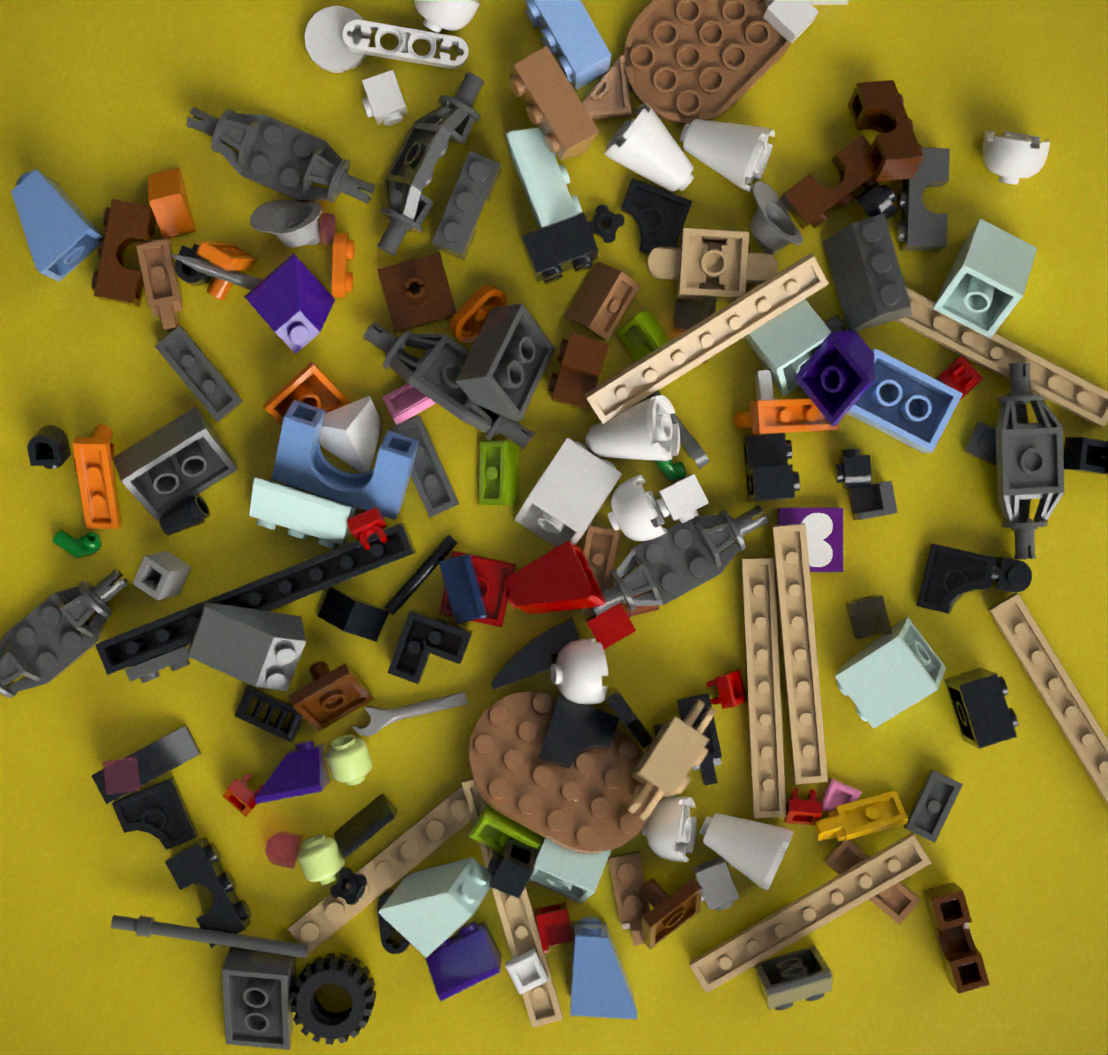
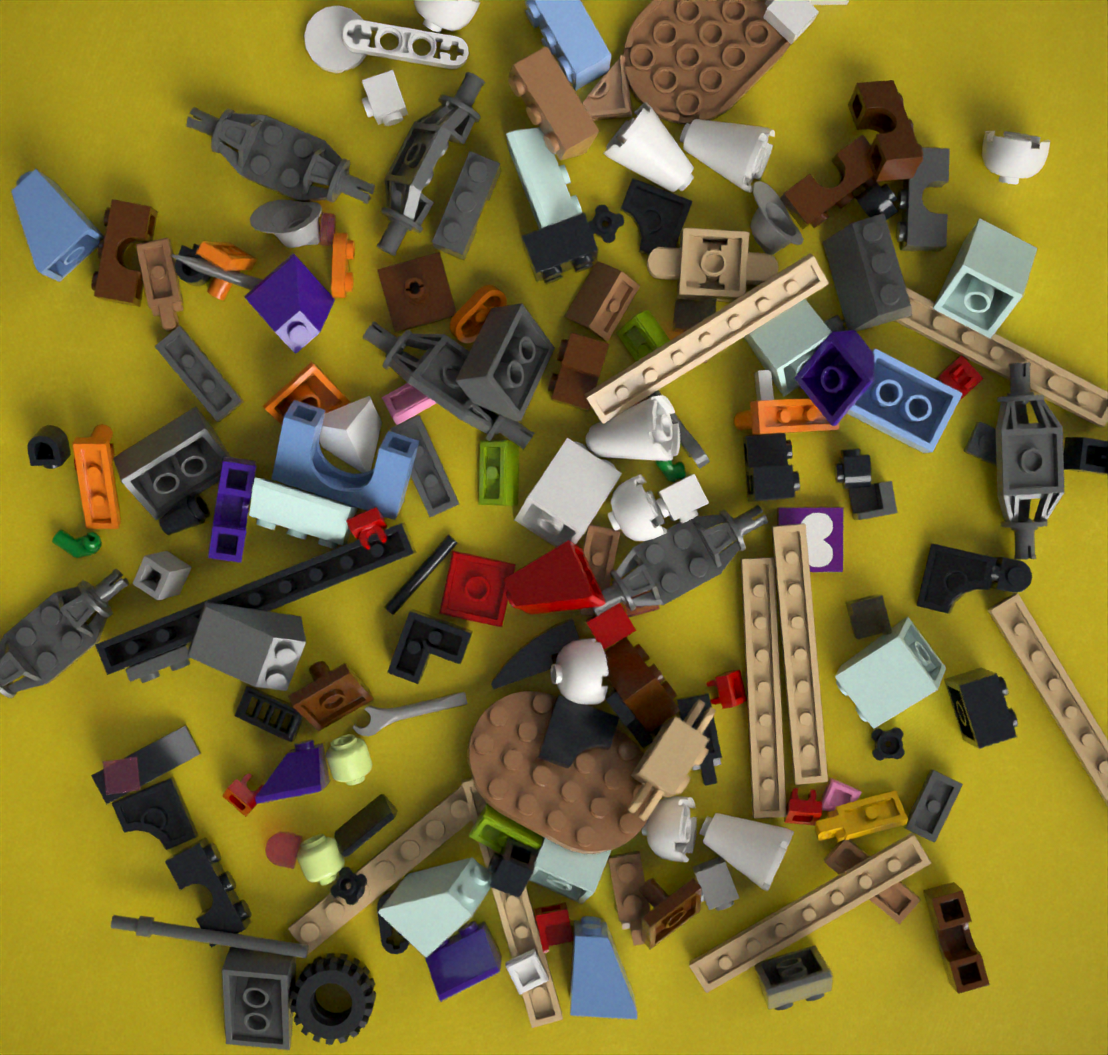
(170, 203): orange slope -> none
(232, 509): none -> dark purple arch
(353, 614): black slope -> none
(463, 588): dark blue panel -> none
(640, 685): none -> reddish brown brick
(895, 750): none -> black plate

